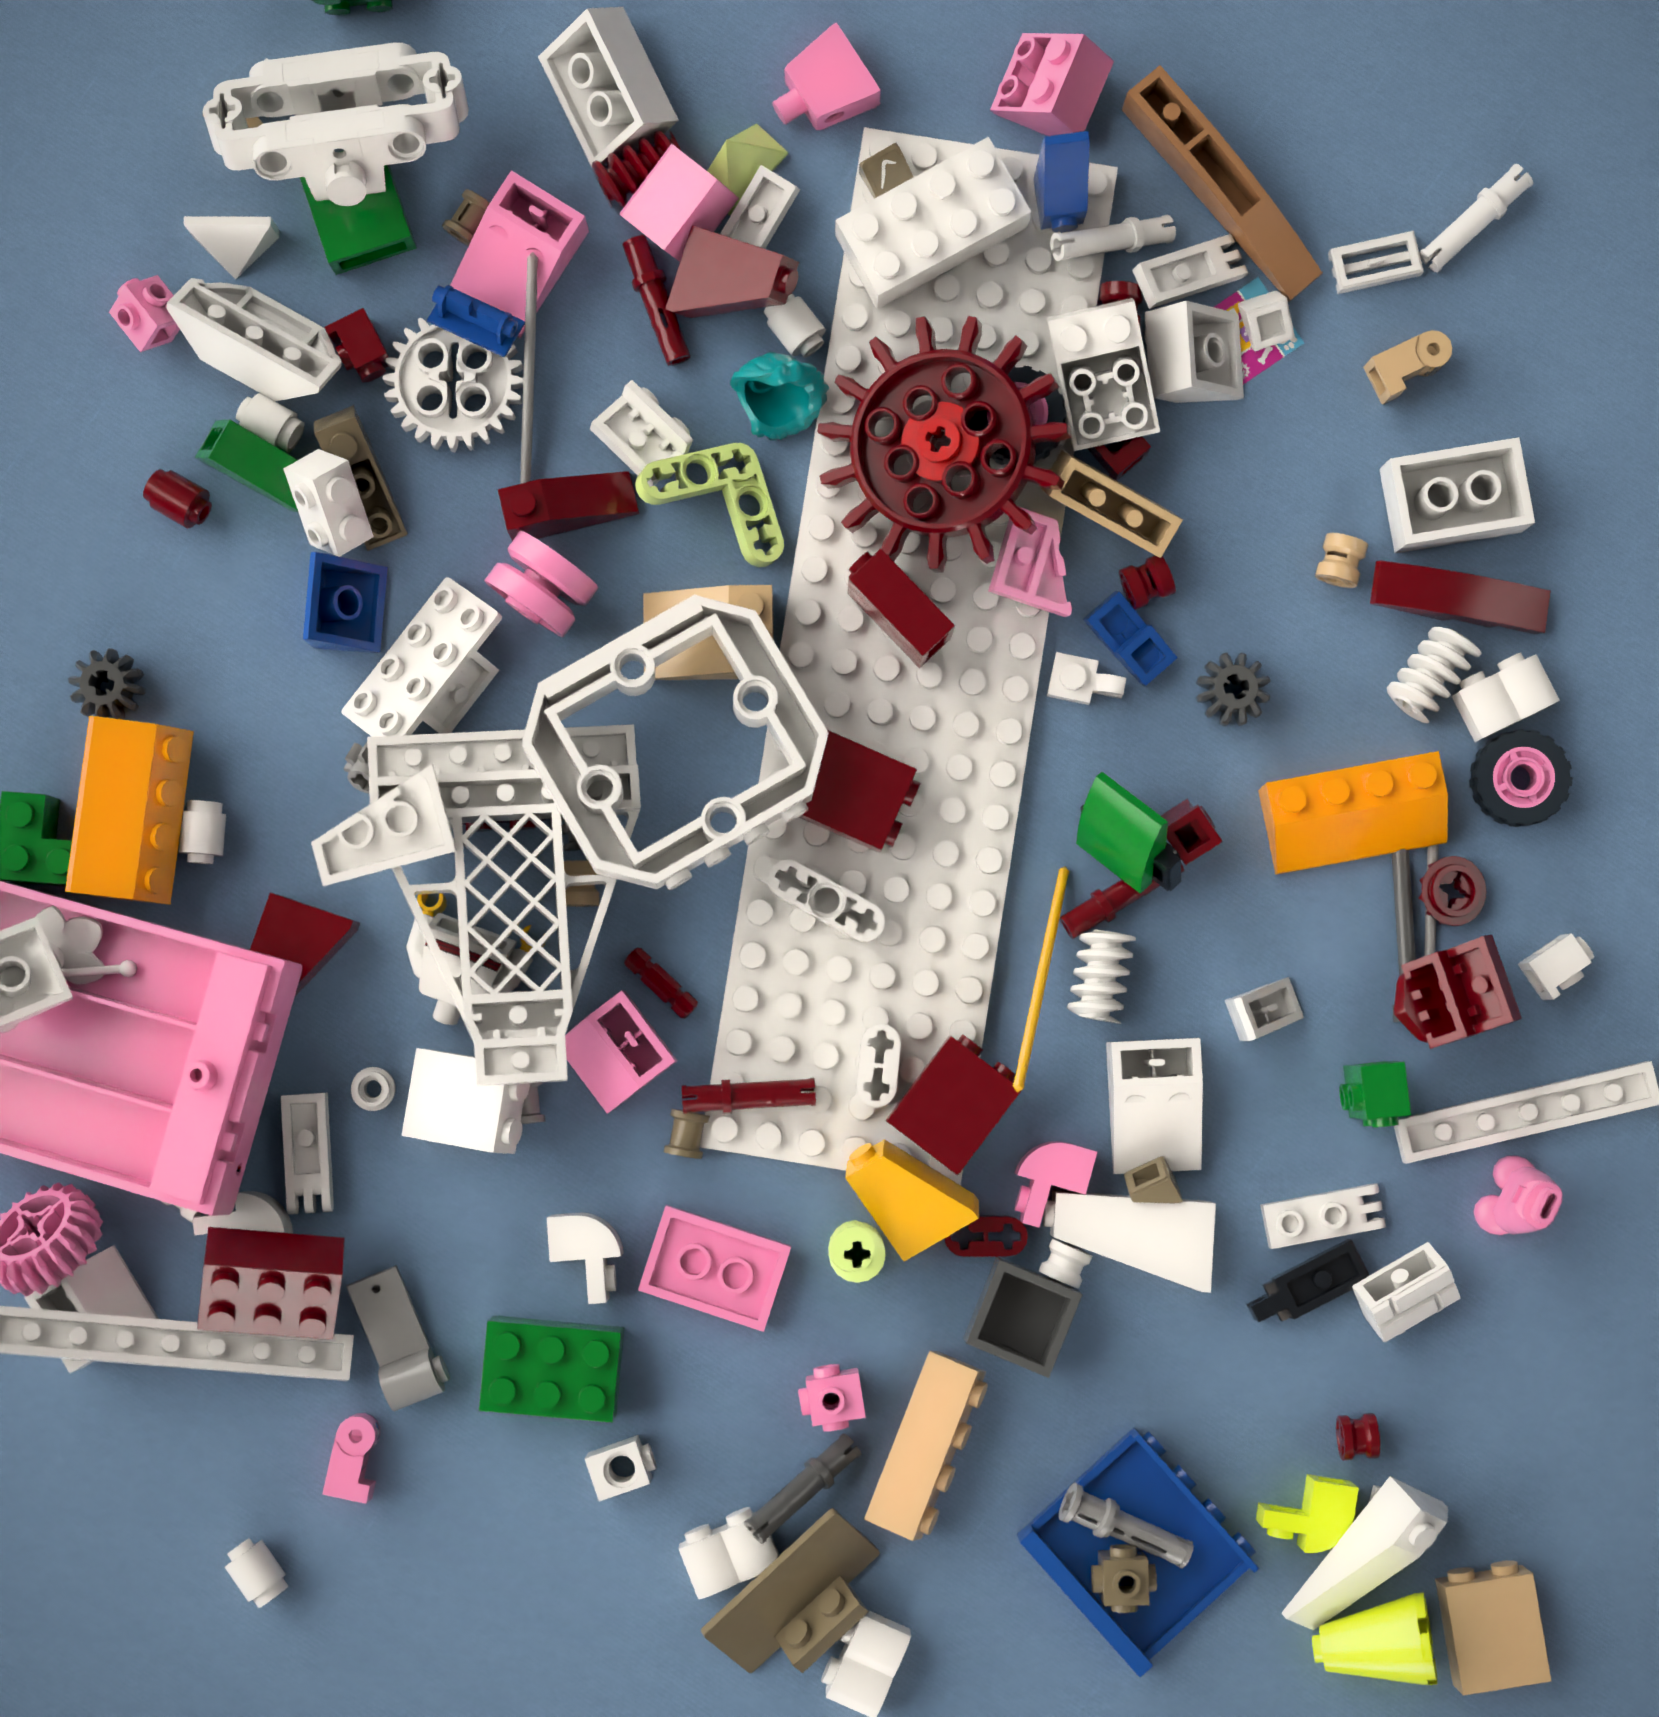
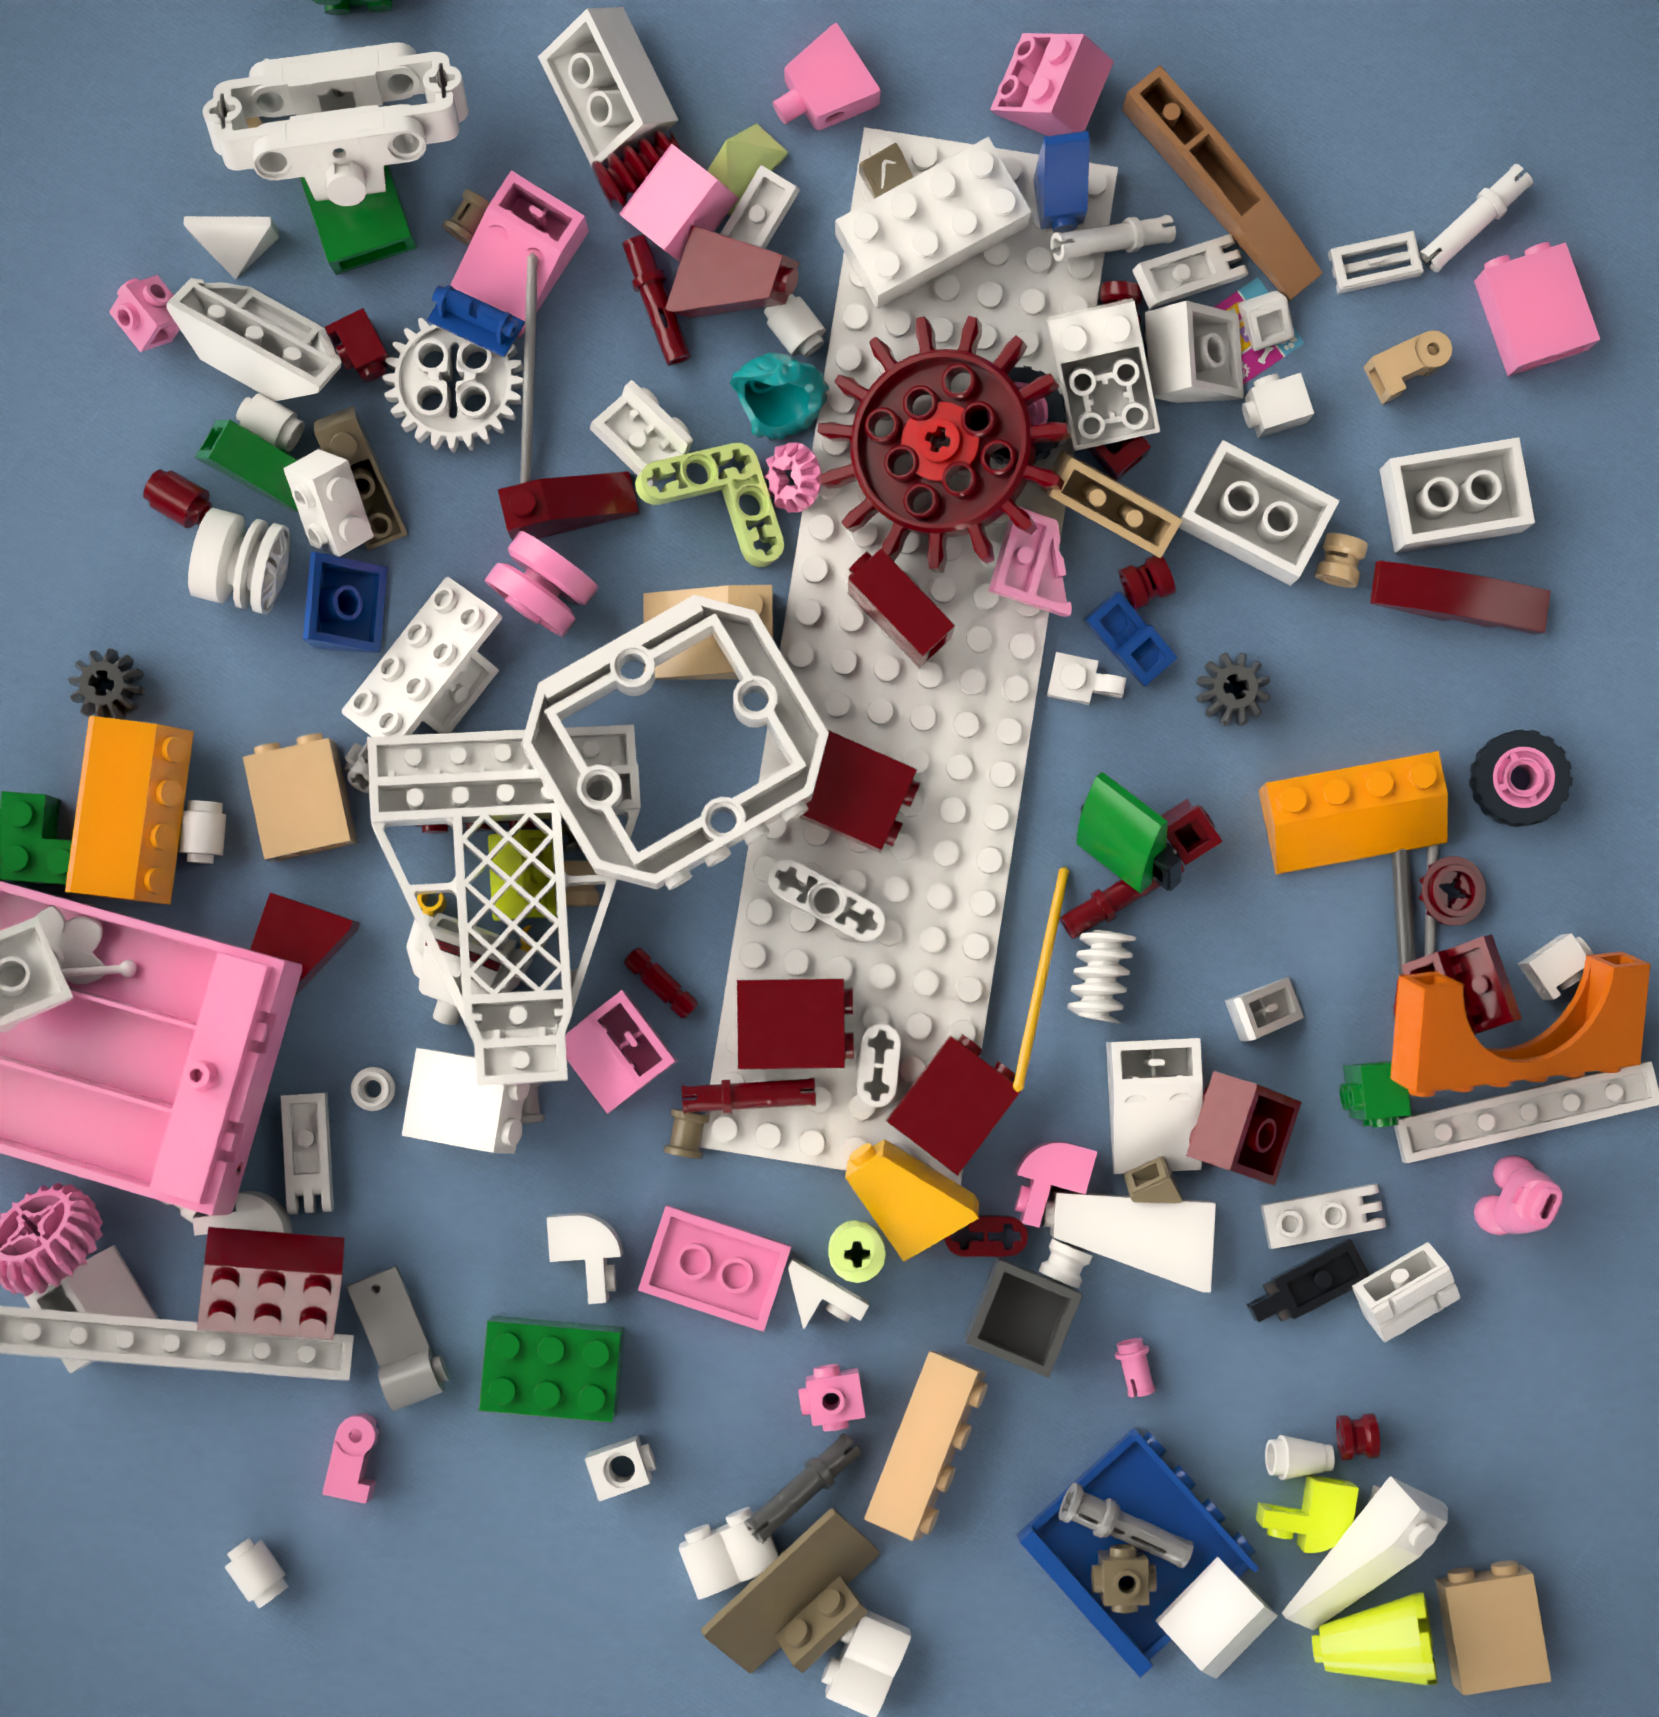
(239, 561): none -> white wheel
(299, 798): none -> tan brick
(388, 833): white wing -> none
(531, 880): none -> neon yellow panel
(793, 1024): none -> dark red brick
(804, 473): none -> bright pink gear
(813, 1286): none -> white slope
(1135, 1367): none -> bright pink pin
(1216, 1618): none -> white slope
(1243, 1128): none -> dark red brick
(1257, 513): none -> white brick
(1277, 404): none -> white brick
(1297, 1457): none -> white cone
(1430, 671): white piece -> none
(1504, 697): white brick -> none
(1536, 307): none -> bright pink brick
(1594, 1033): none -> orange arch

